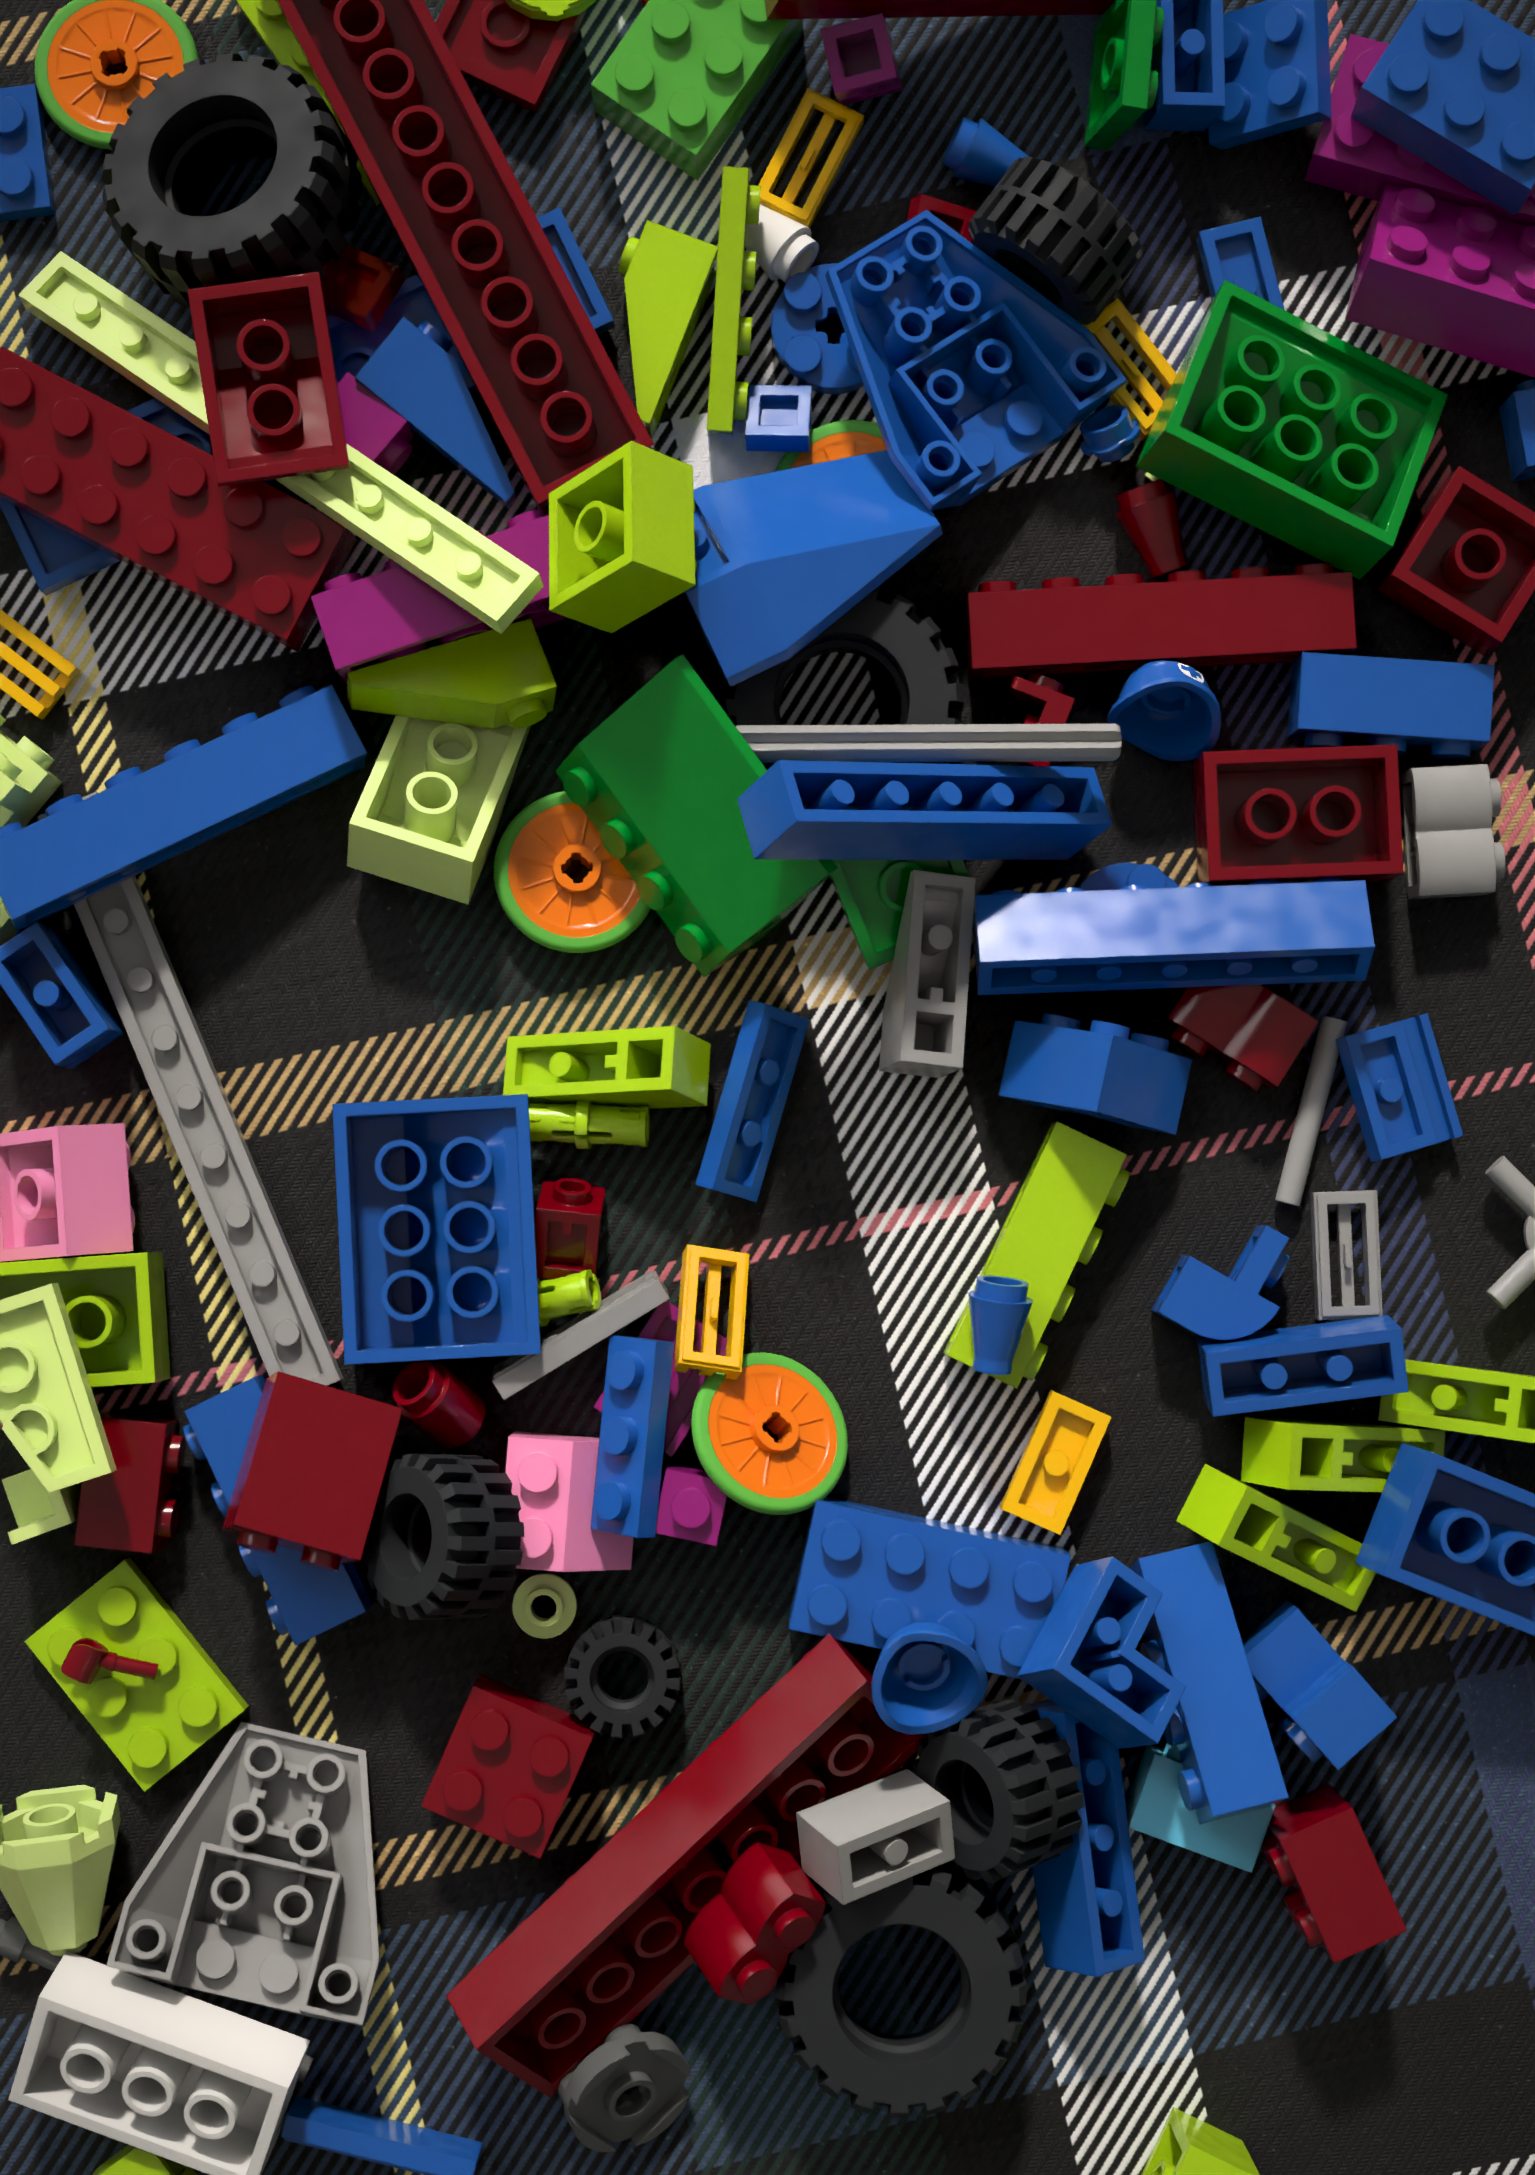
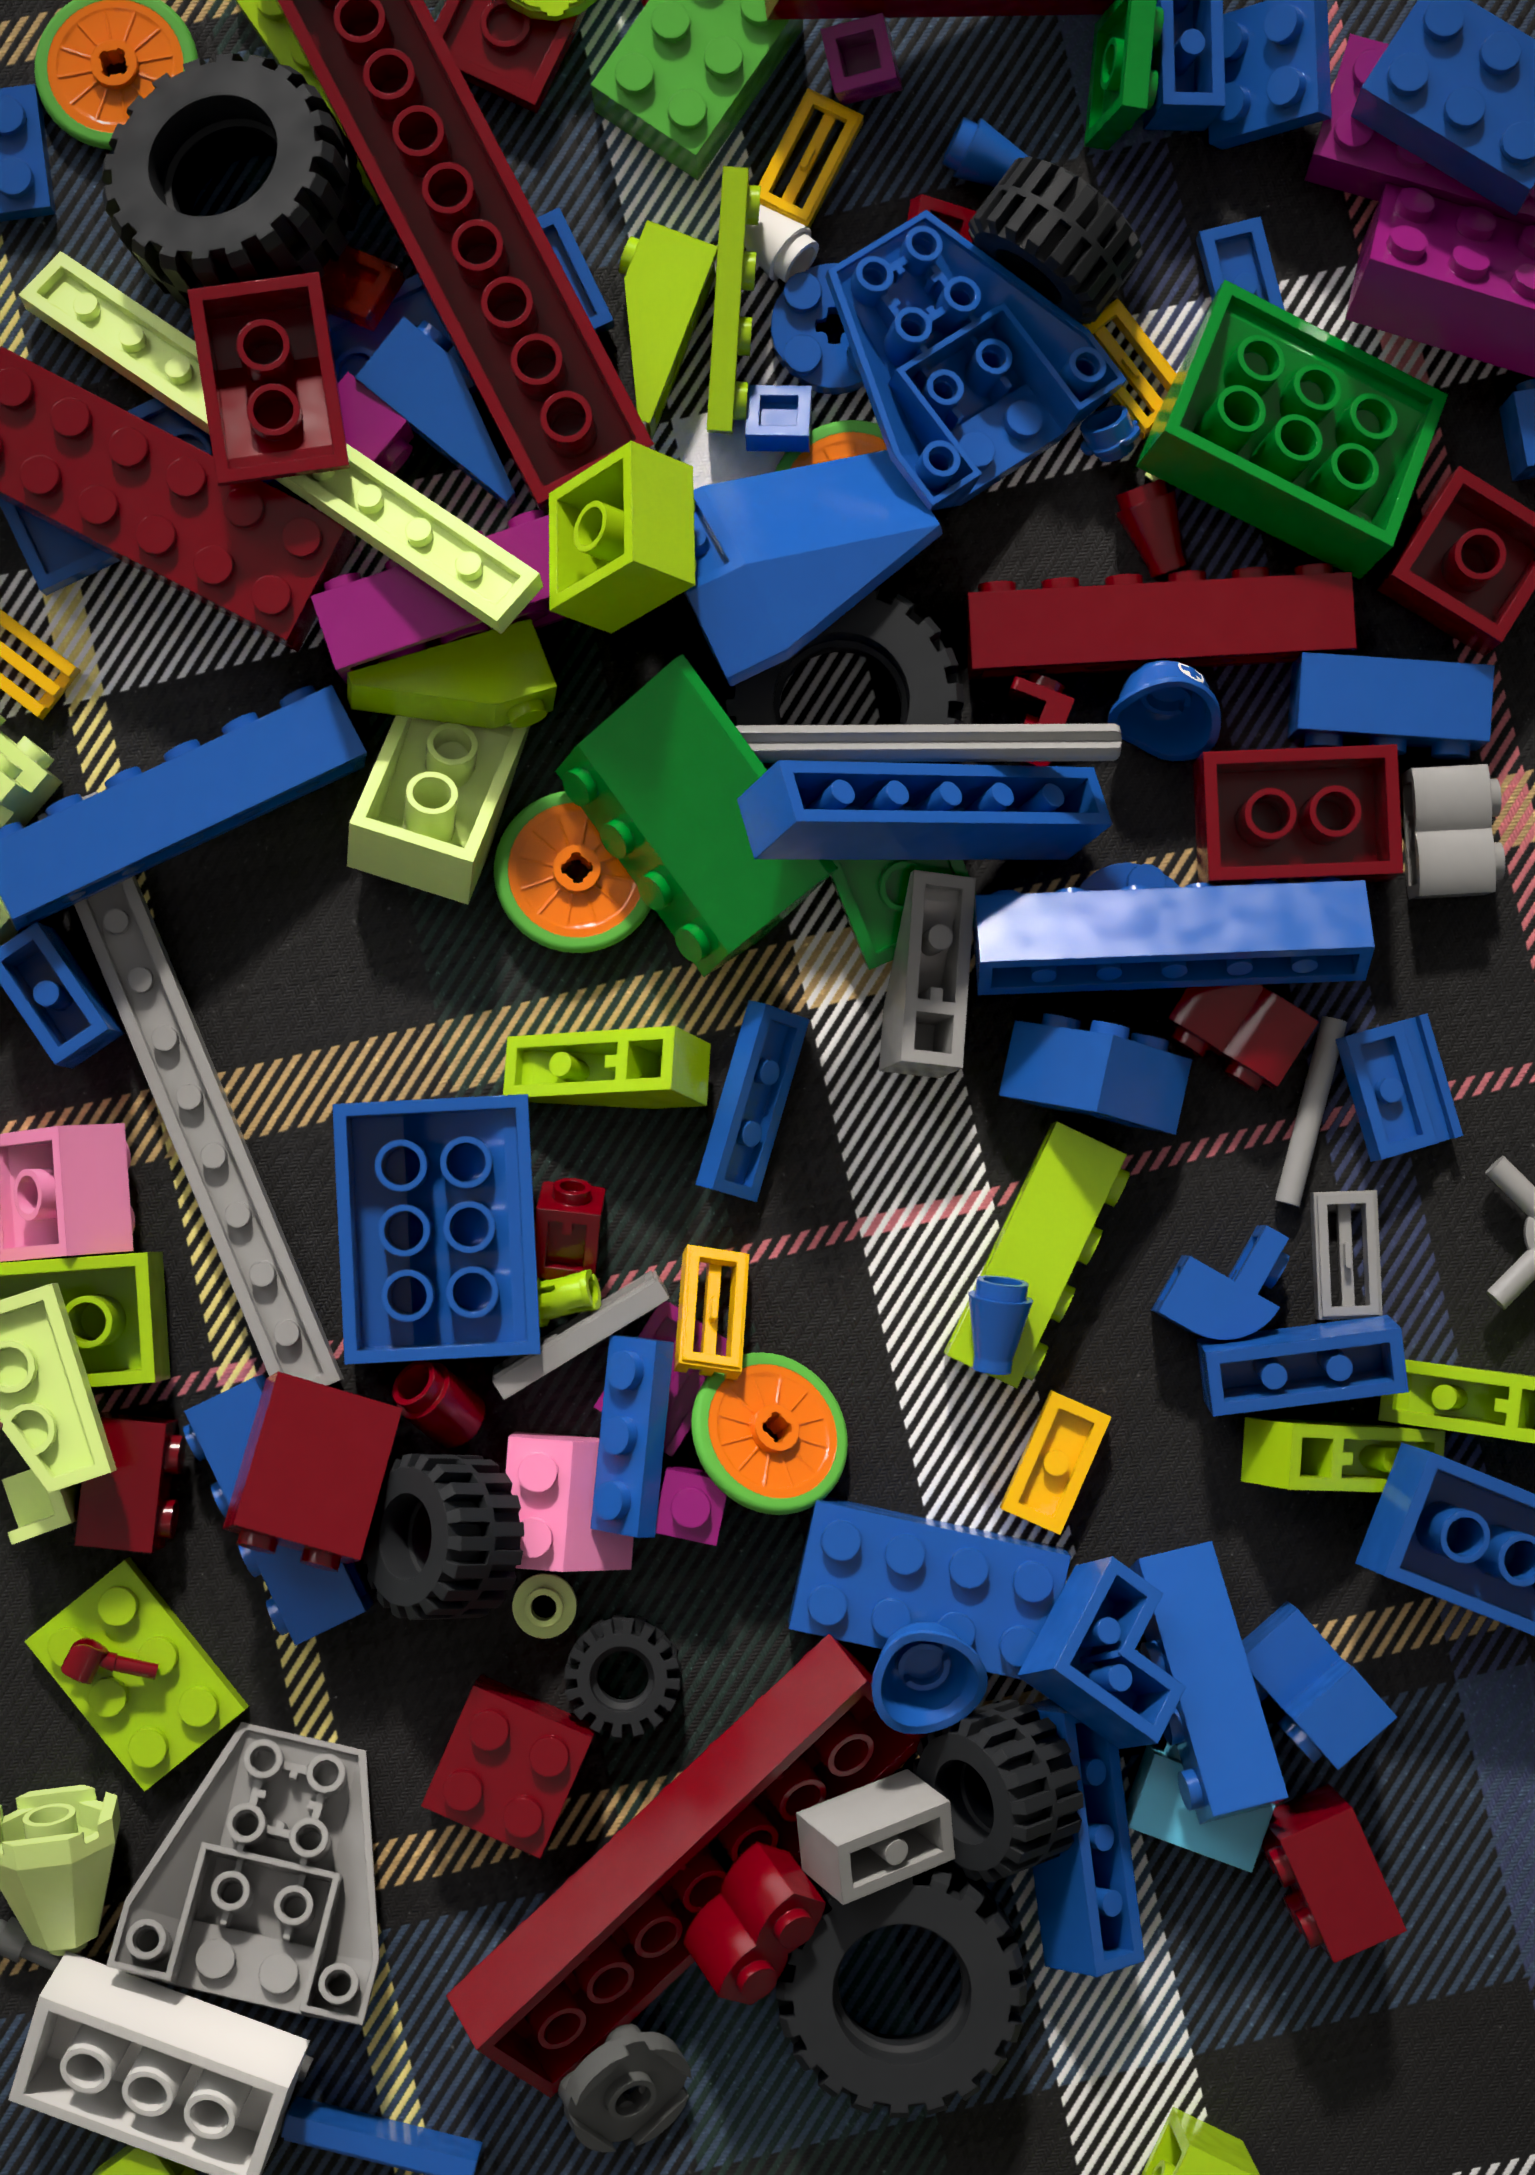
(589, 1124): lime pin -> none
(1276, 1537): lime slope -> none

